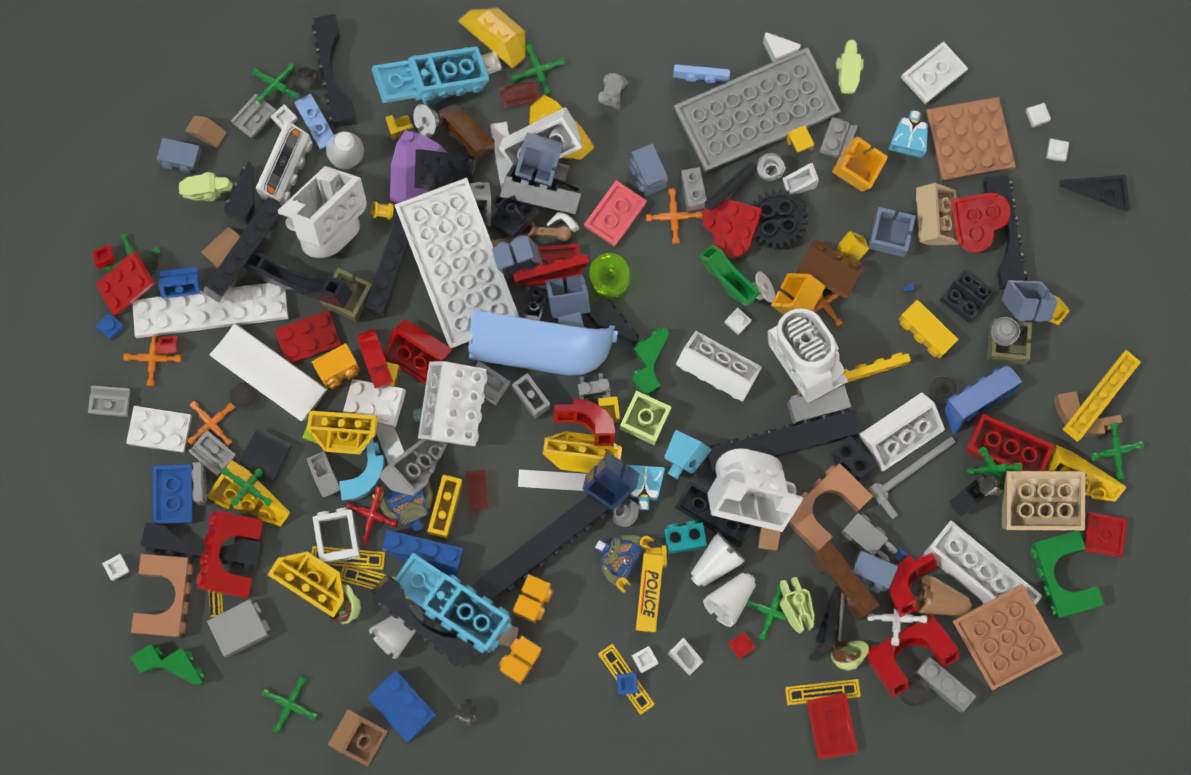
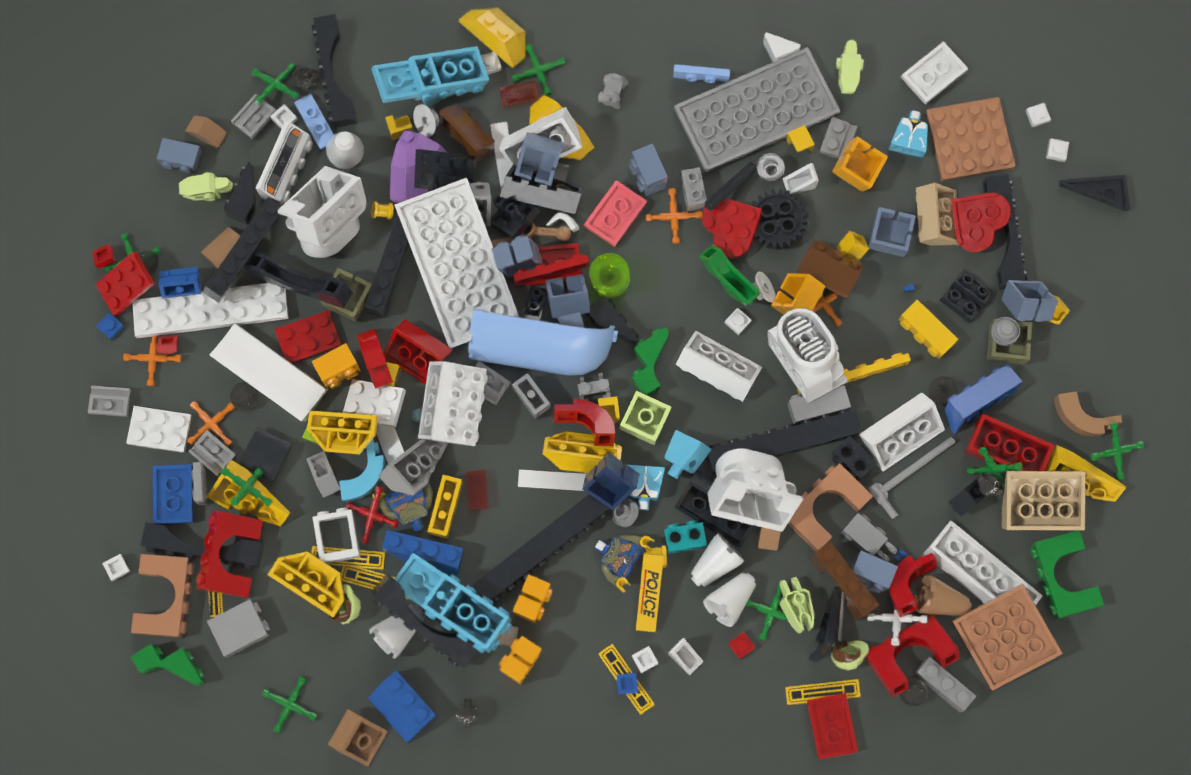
(1101, 395): yellow plate -> none
(1105, 534): red plate -> none

